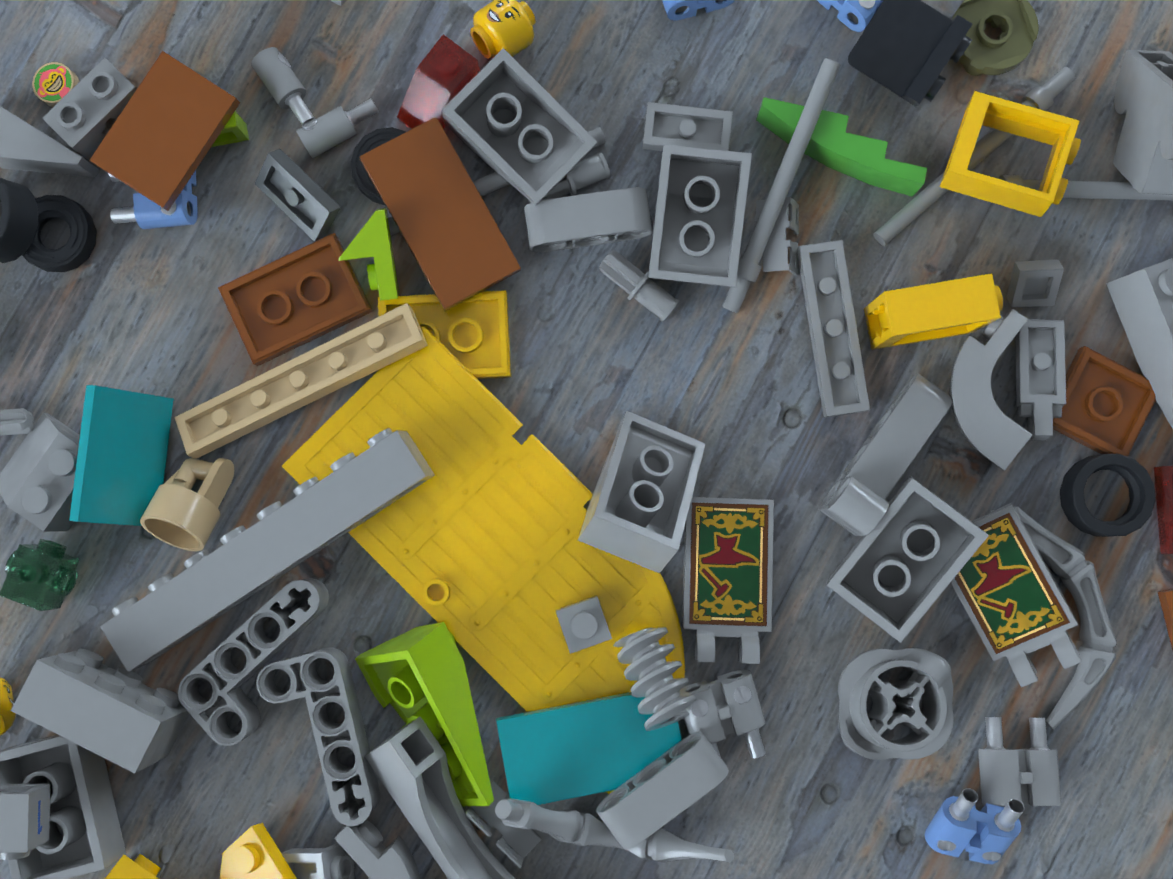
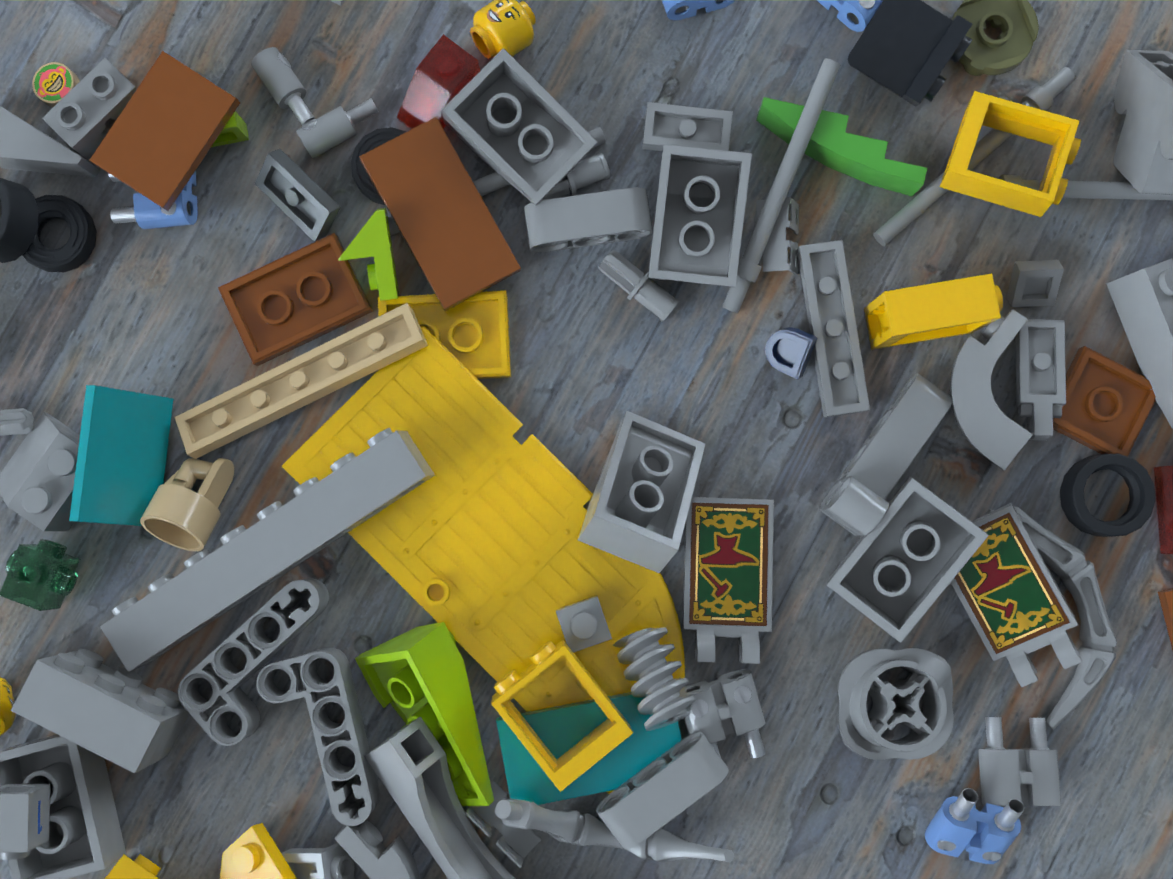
(586, 751): none -> yellow window
(790, 351): none -> tile

